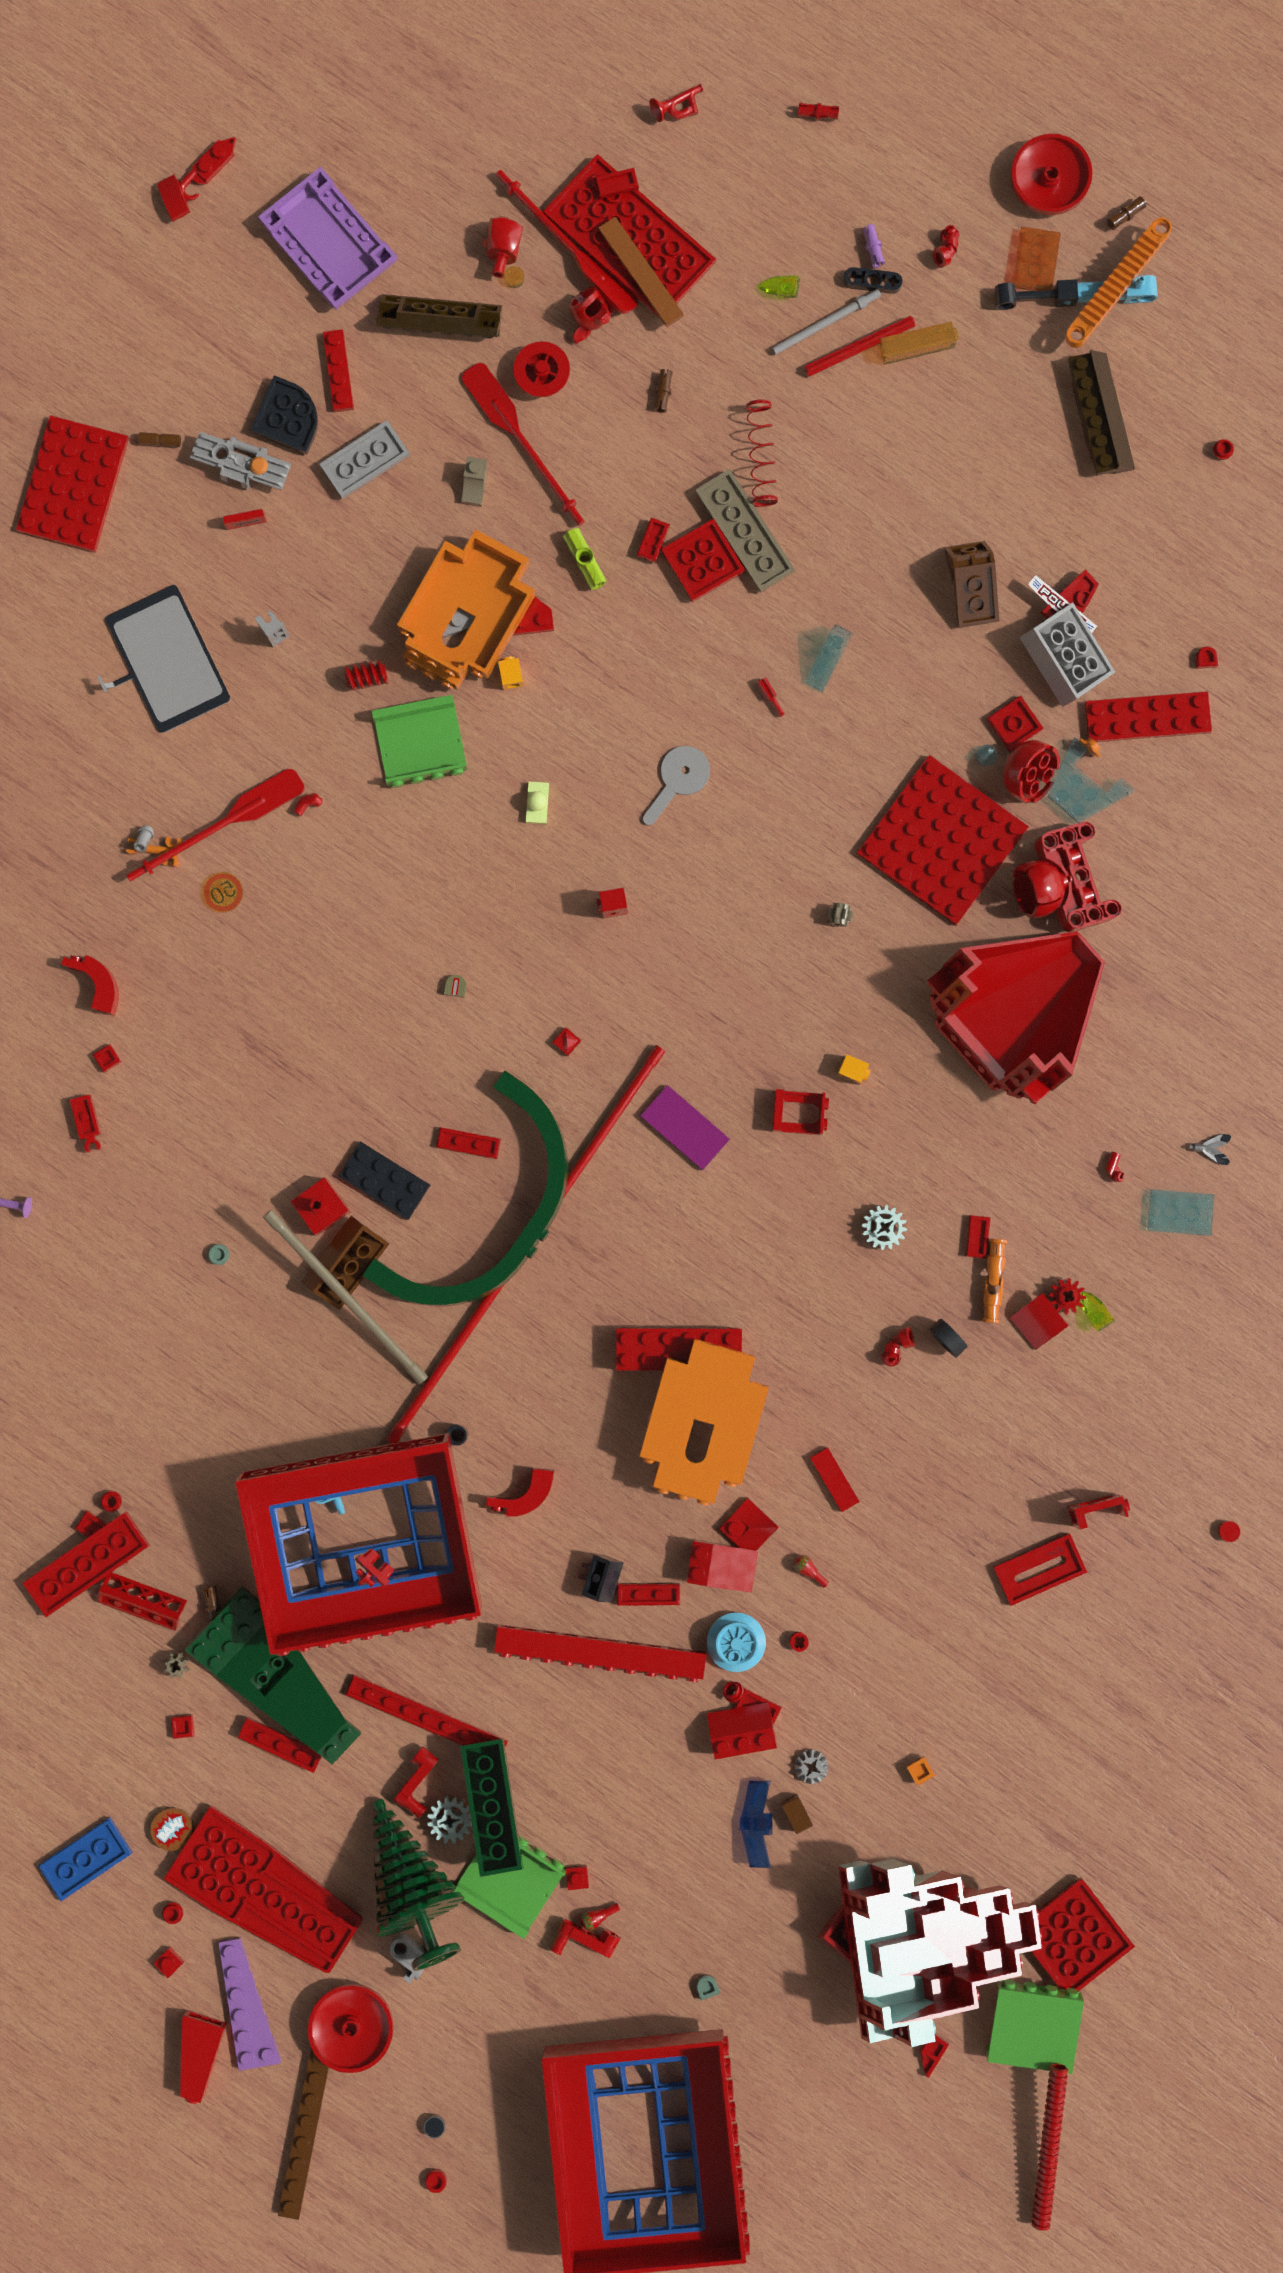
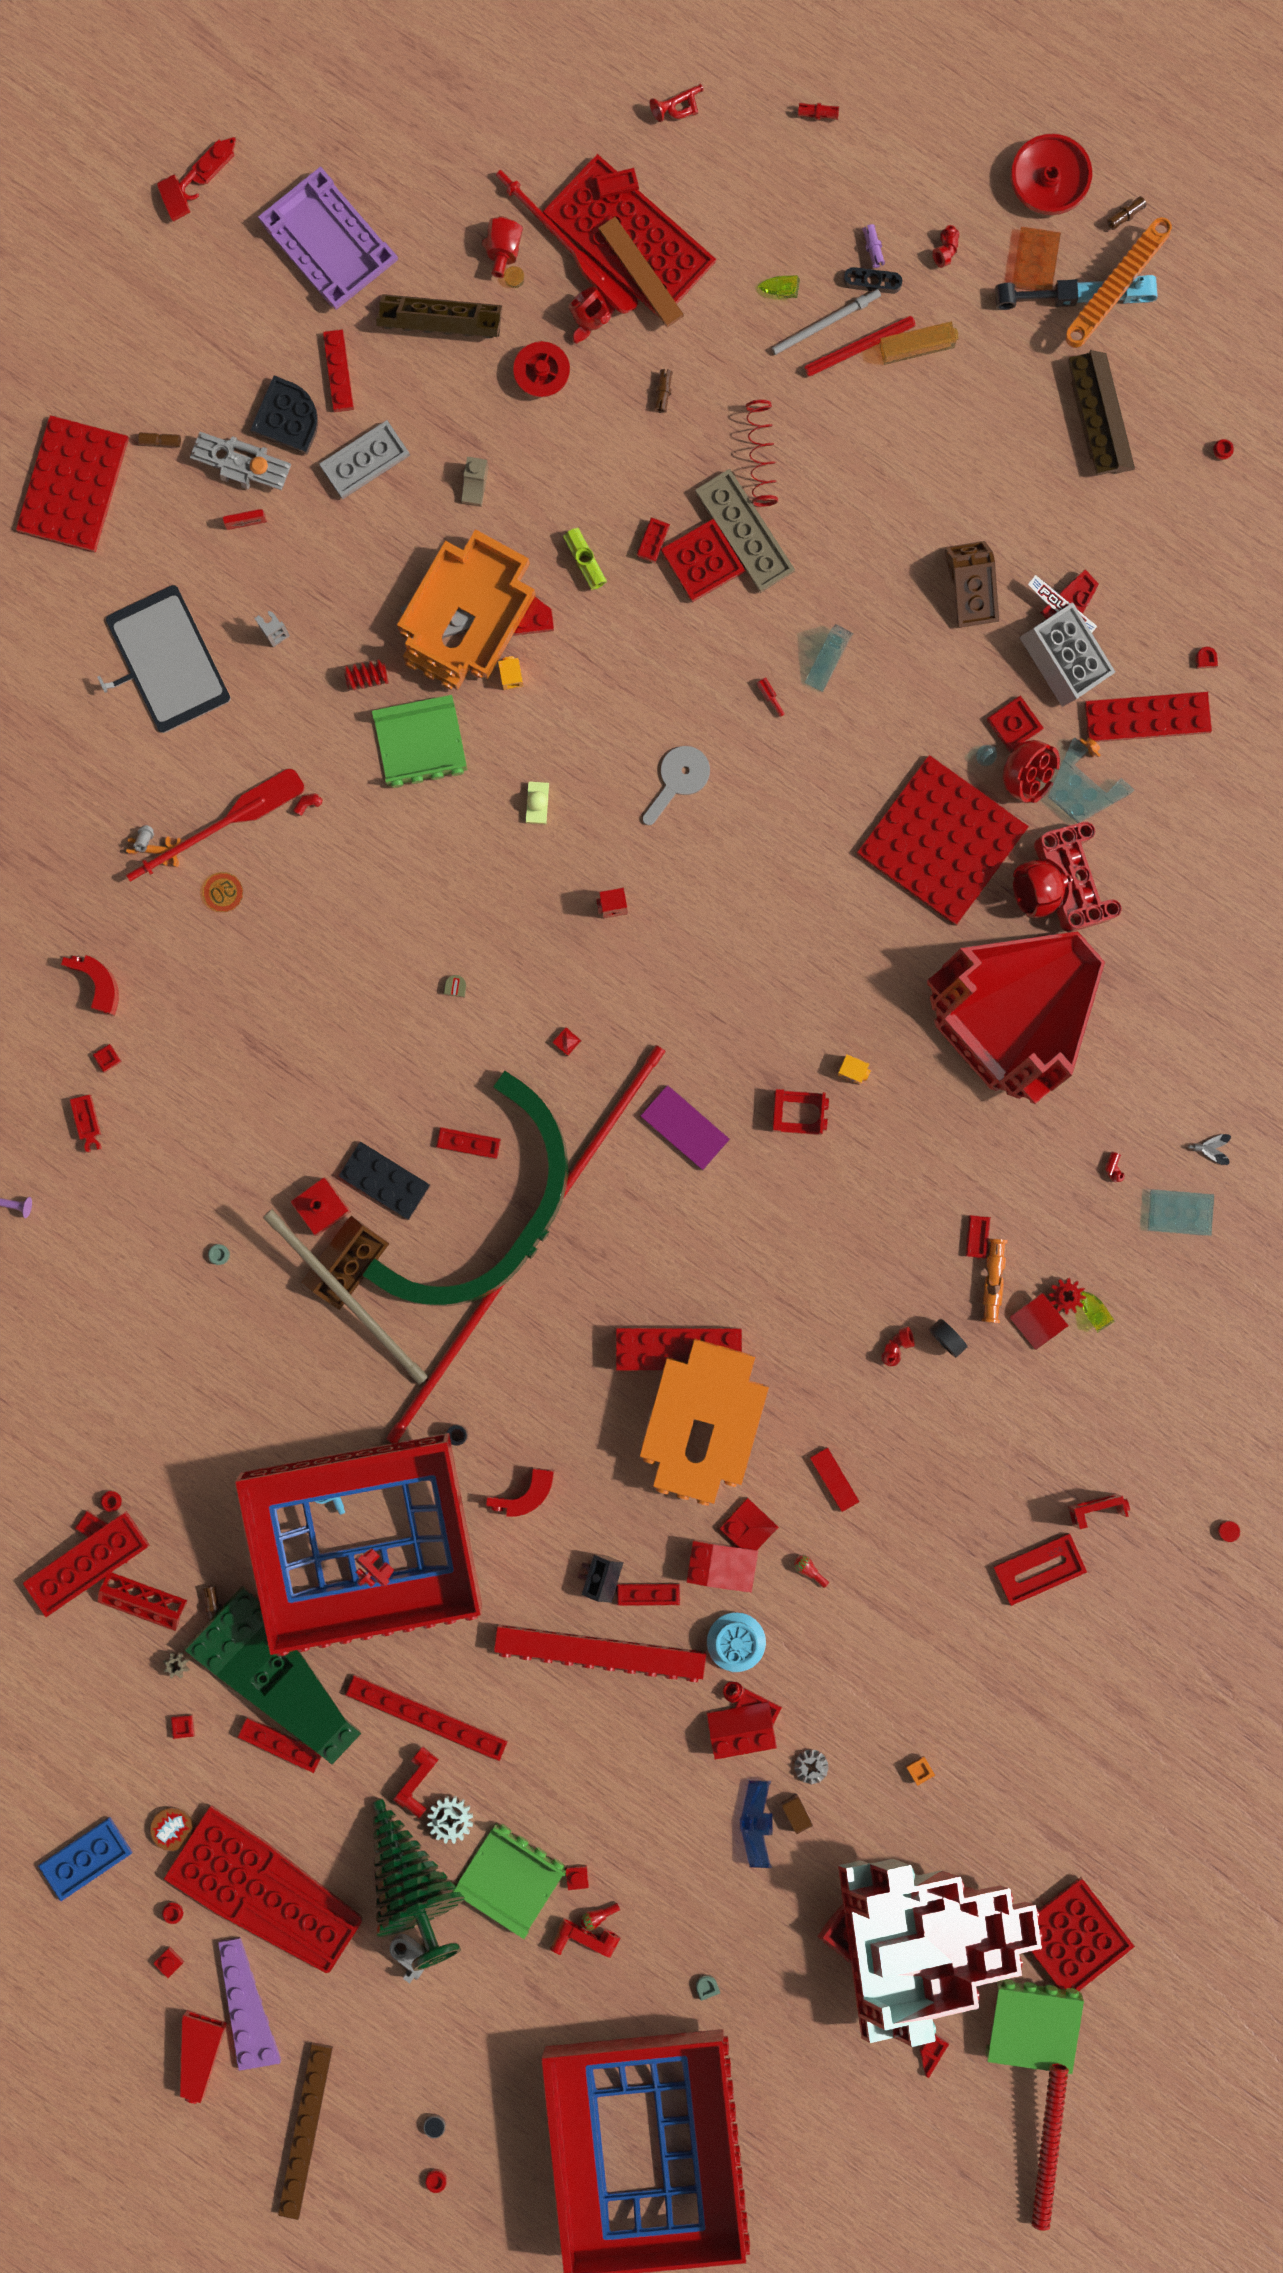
(350, 2028): red dish -> none
(492, 1807): dark green brick -> none
(503, 414): red piece -> none
(805, 1641): red bush -> none
(840, 914): dark tan gear -> none
(877, 1219): light aqua gear -> none

